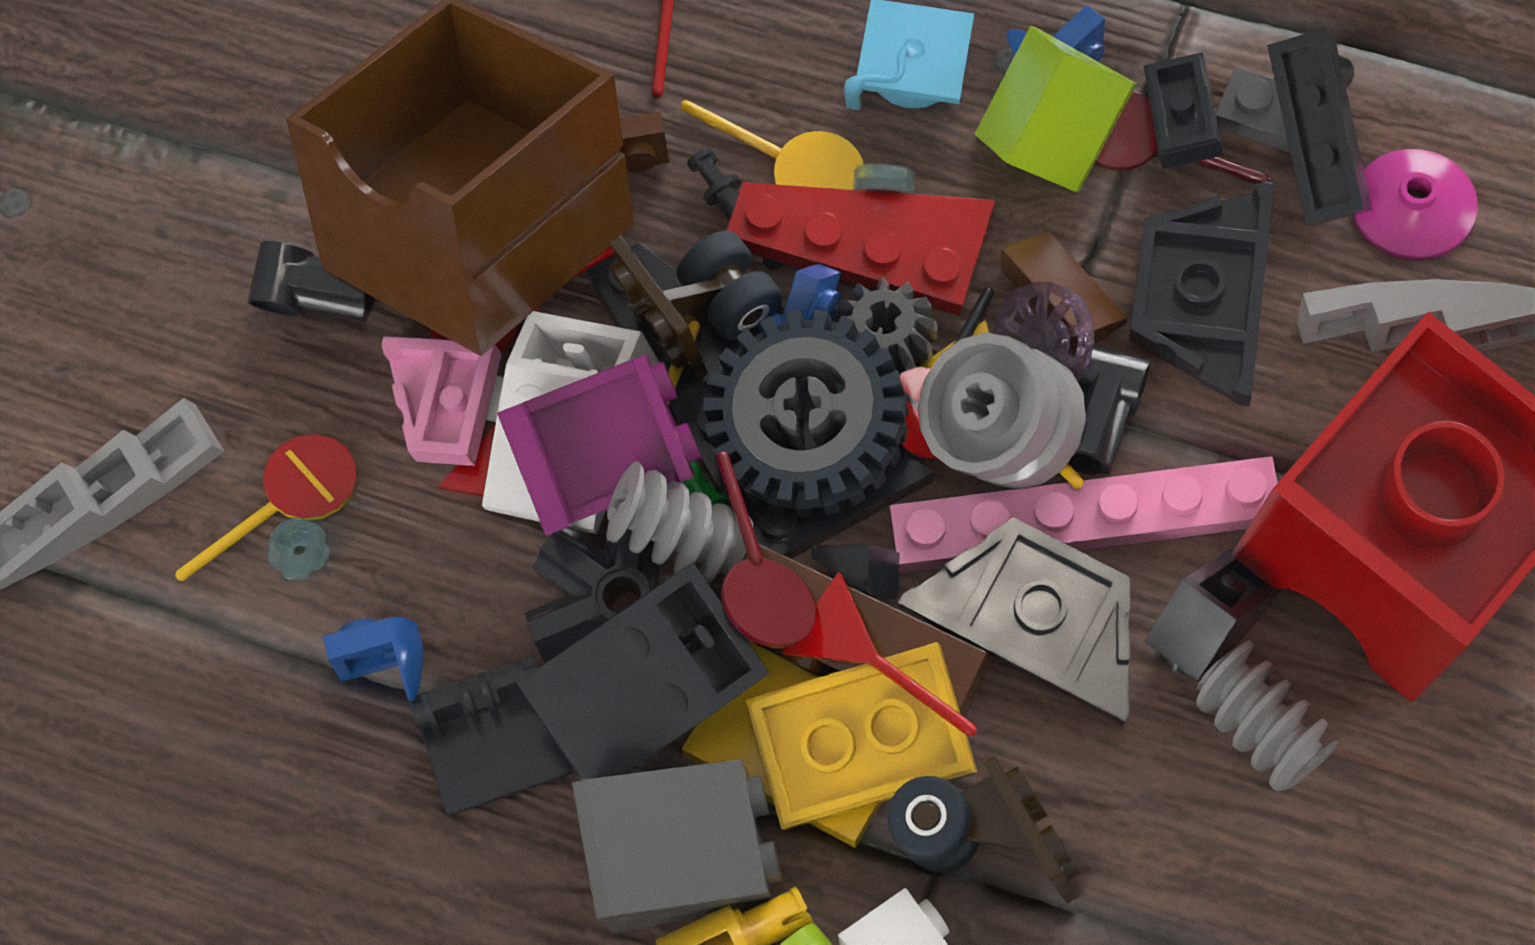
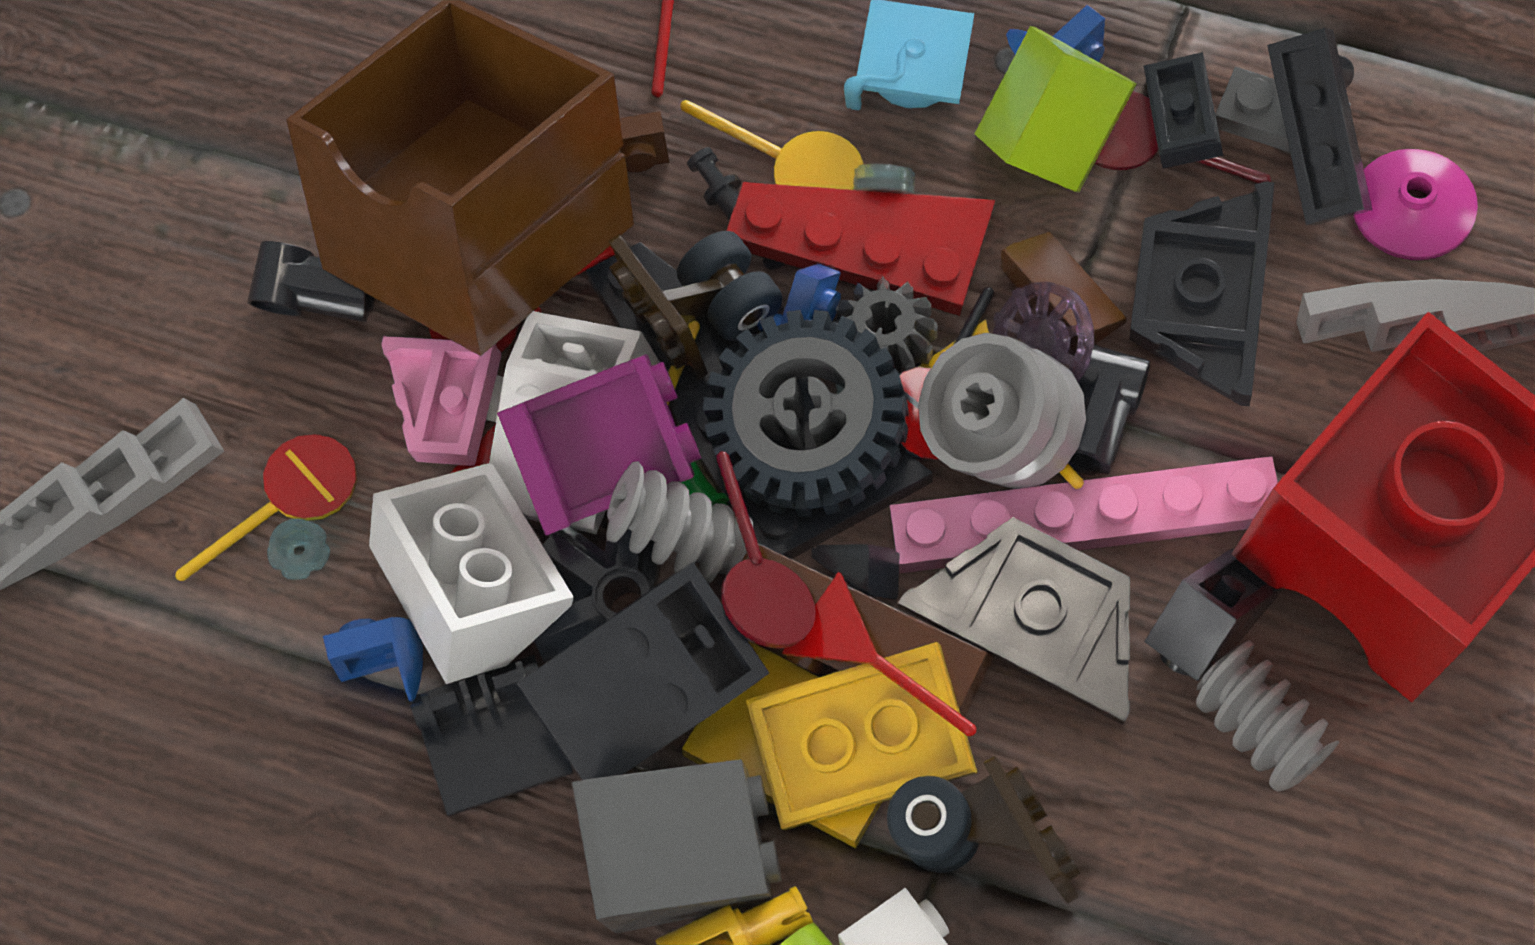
(466, 569): none -> white slope

